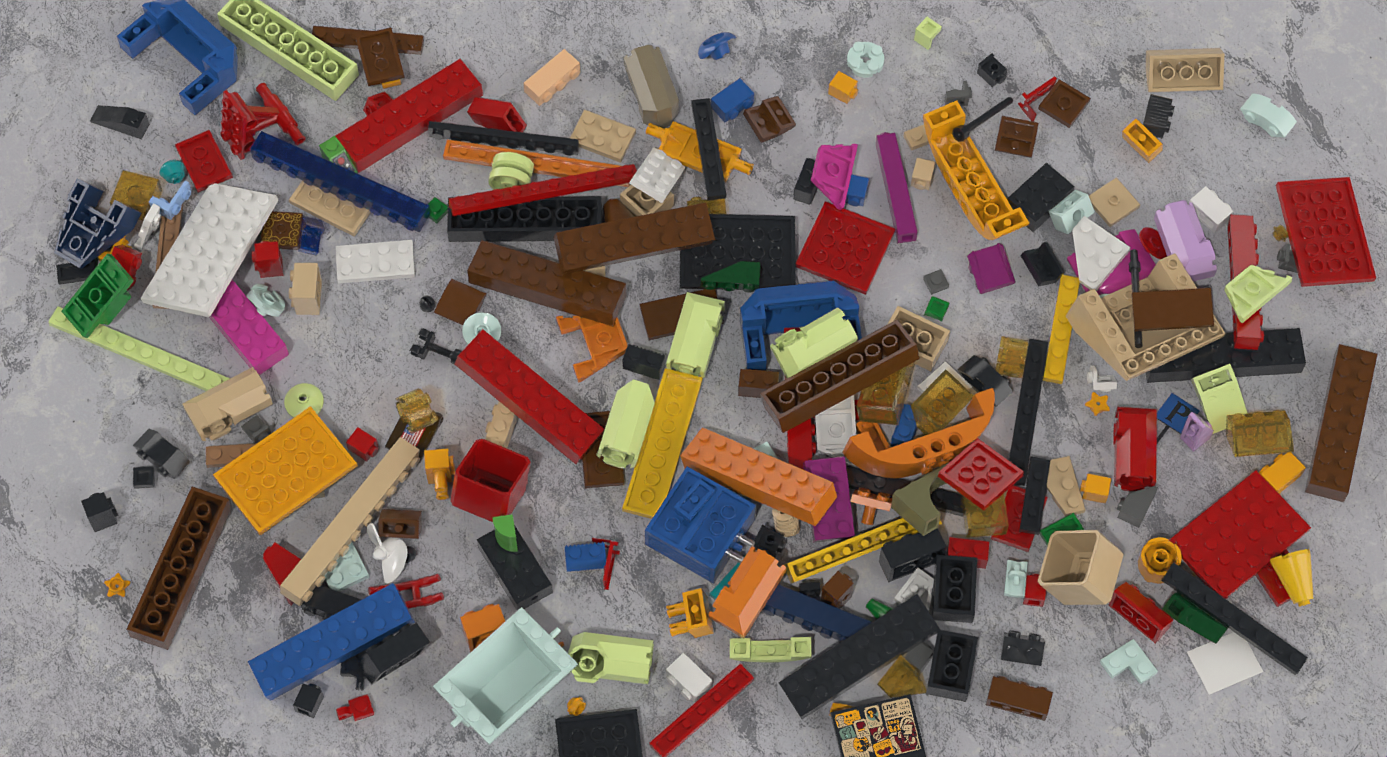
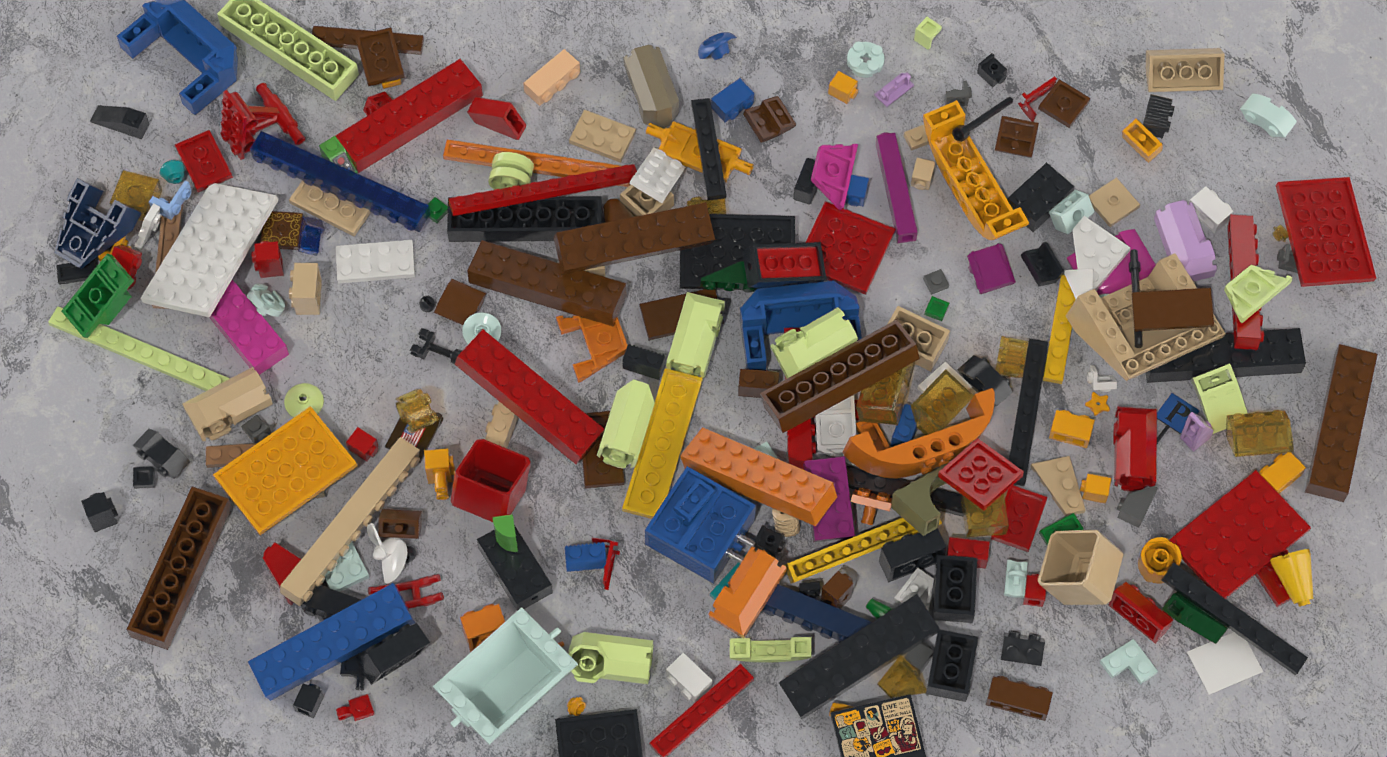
(117, 580): light orange plate -> none
(503, 138): black plate -> none
(696, 608): light orange brick -> none
(783, 264): none -> brick
(894, 89): none -> lavender hinge
(1034, 495): black tile -> none
(1071, 428): none -> light orange brick
(1080, 280): none -> white sticker
(1152, 242): red dish -> none

